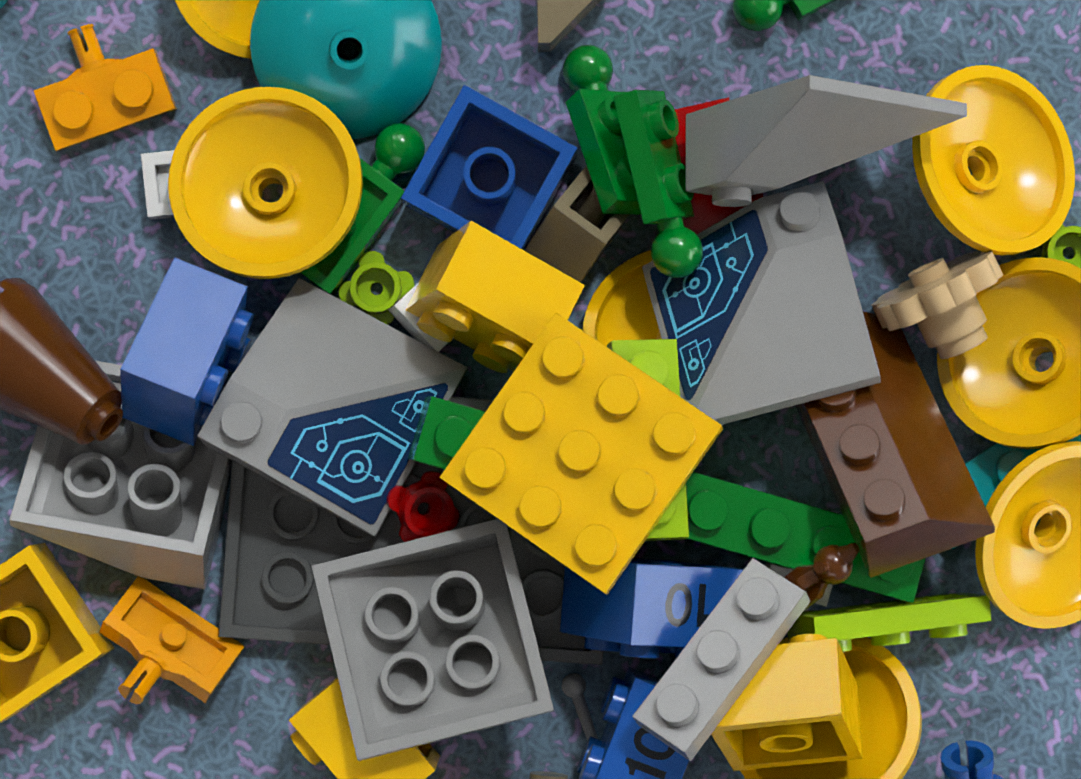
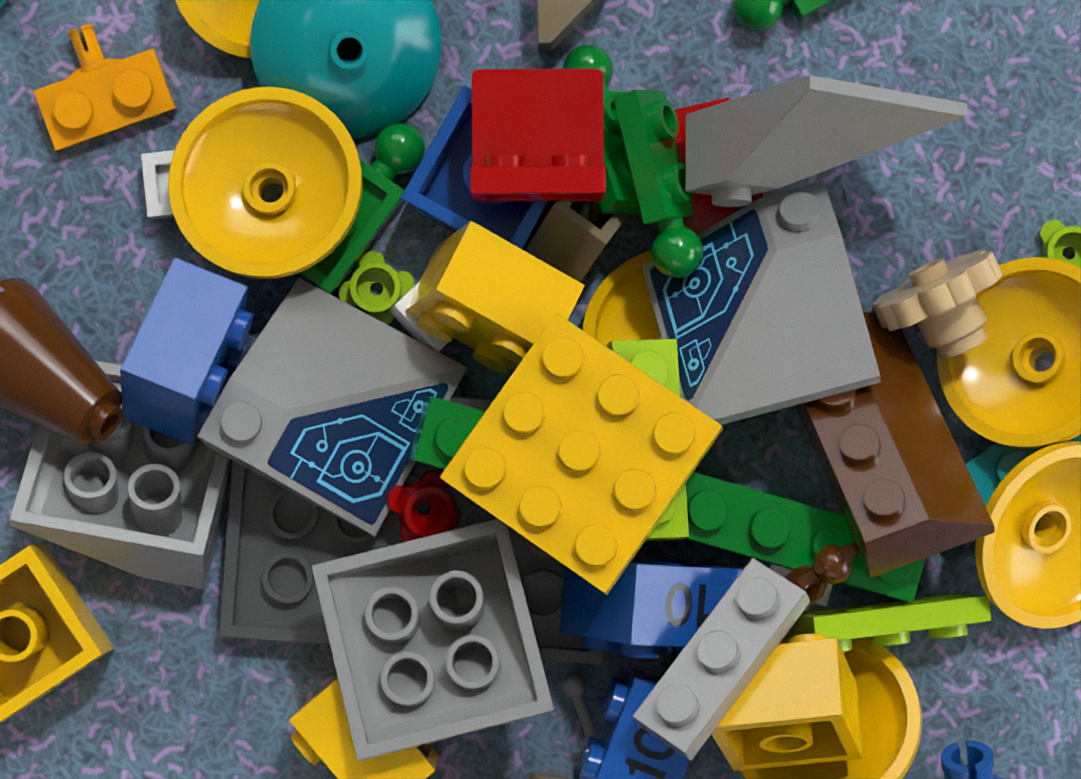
(168, 643): light orange plate -> none
(537, 135): none -> red bracket
(1016, 159): yellow dish -> none

